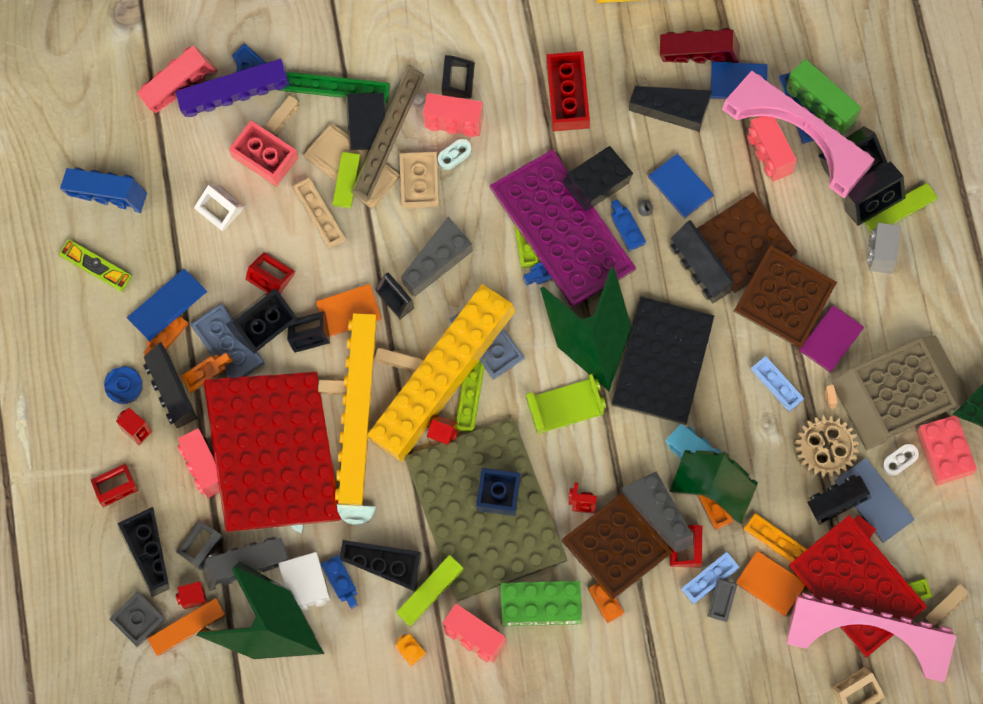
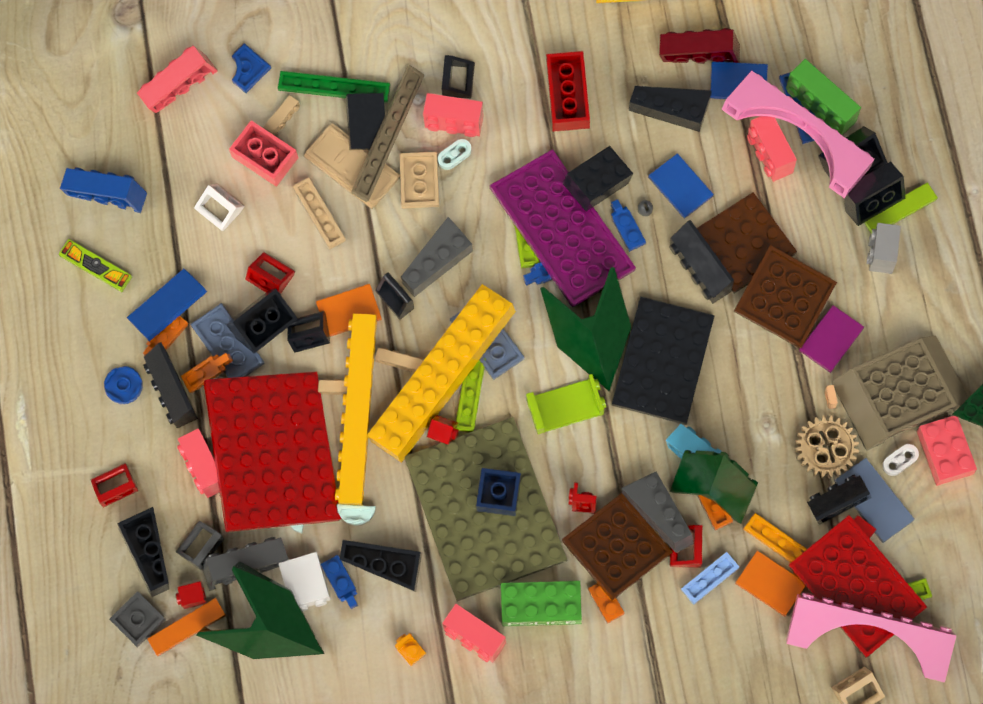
(133, 426): red brick -> none
(232, 88): dark purple brick -> none
(346, 179): lime tile -> none
(430, 590): lime tile -> none
(722, 600): dark grey tile -> none
(777, 384): light blue plate -> none
(950, 602): tan piece -> none

